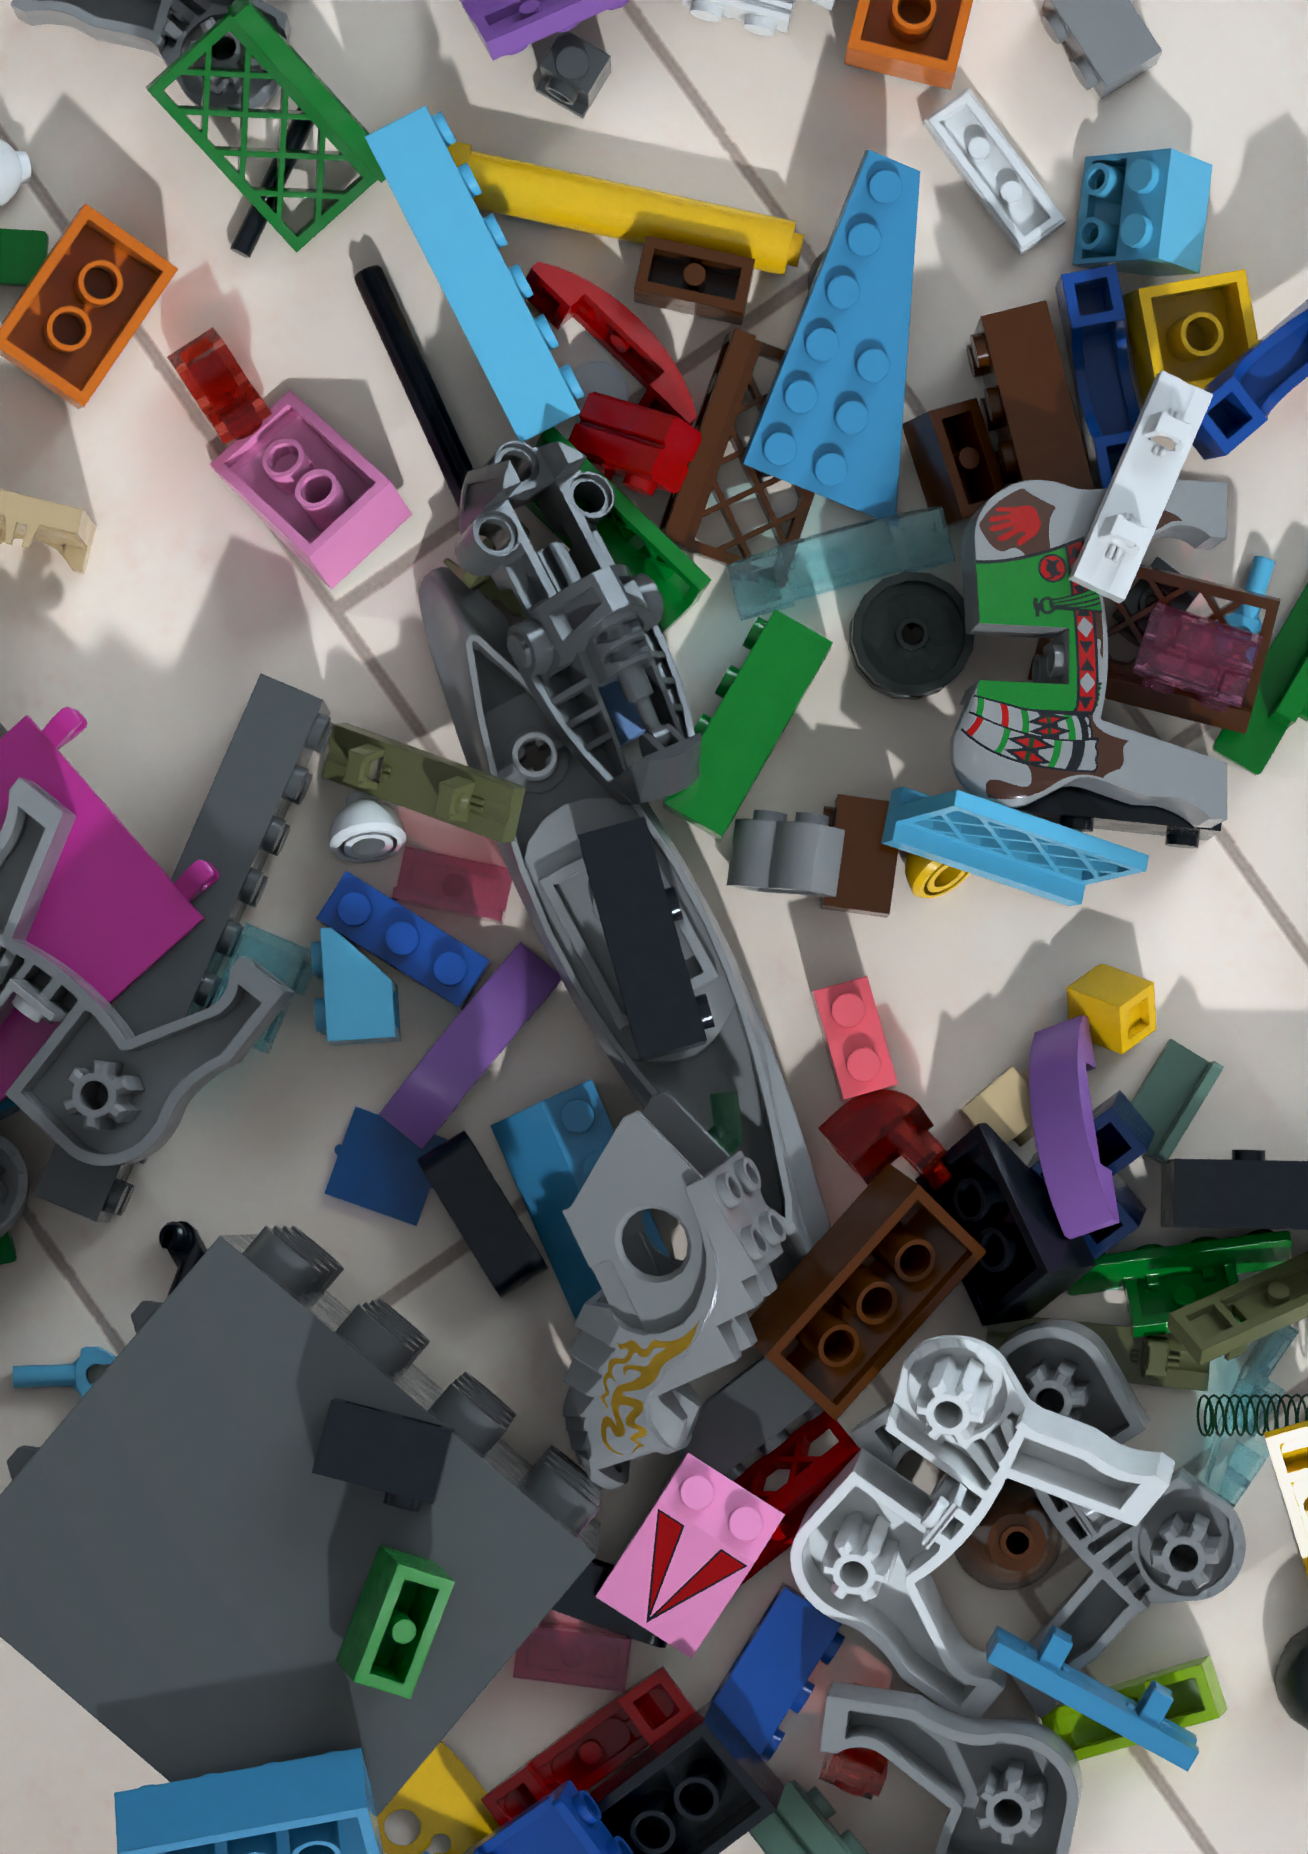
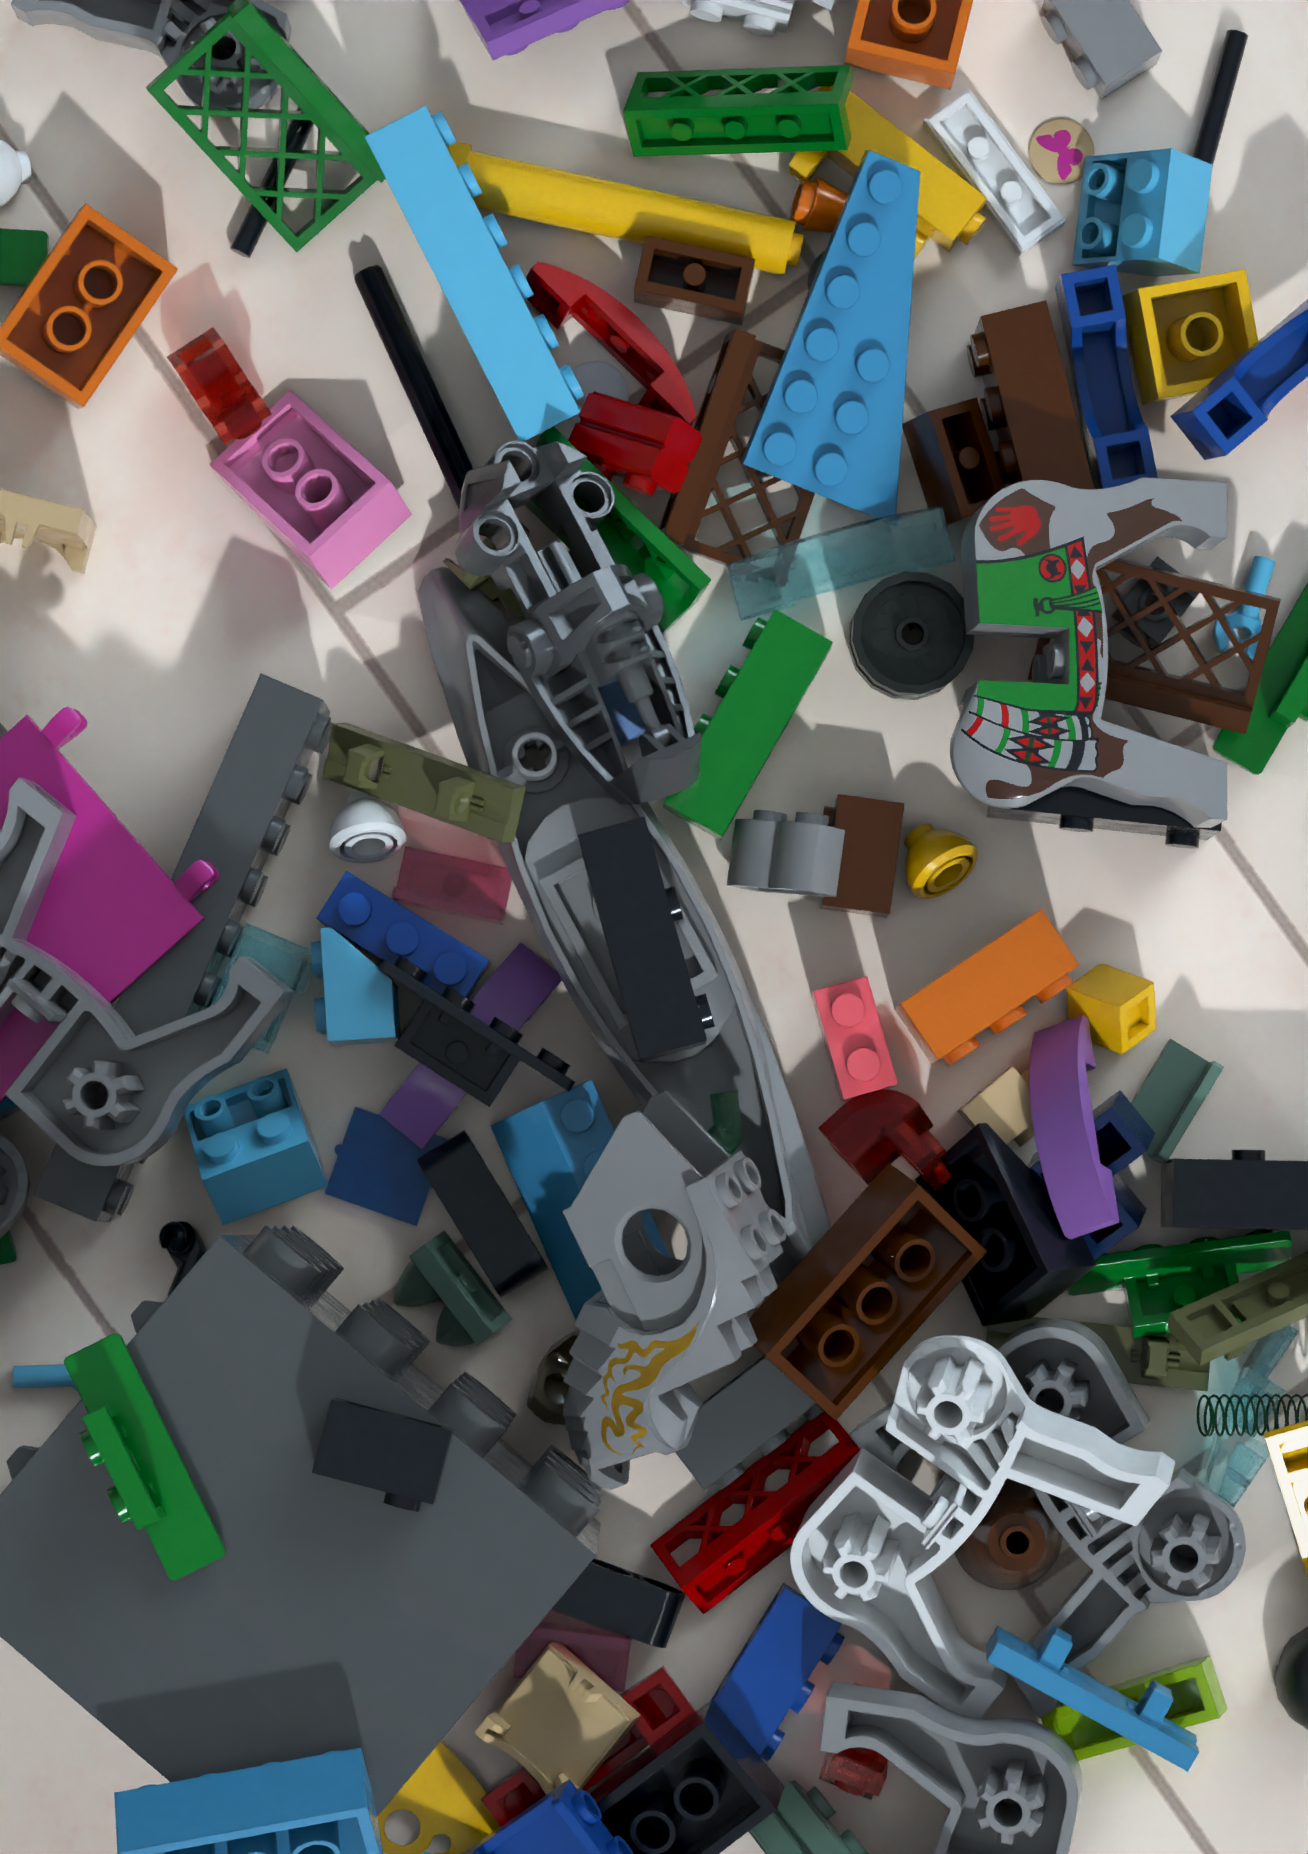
(141, 1458): none -> green bracket
(254, 1147): none -> medium azure slope
(395, 1621): green brick -> none
(444, 1273): none -> sand green tile
(462, 1046): none -> black bracket
(548, 1389): none -> dark tan hair
(559, 1720): none -> tan piece
(573, 73): dark grey brick -> none
(689, 1555): bright pink slope -> none
(736, 117): none -> green fence
(817, 205): none -> orange cone
(946, 202): none -> yellow brick
(988, 989): none -> orange brick
(1005, 844): medium azure fence -> none
(1060, 151): none -> tan sticker
(1140, 487): white hinge -> none
(1196, 657): clear pink brick -> none
(1220, 96): none -> black bar

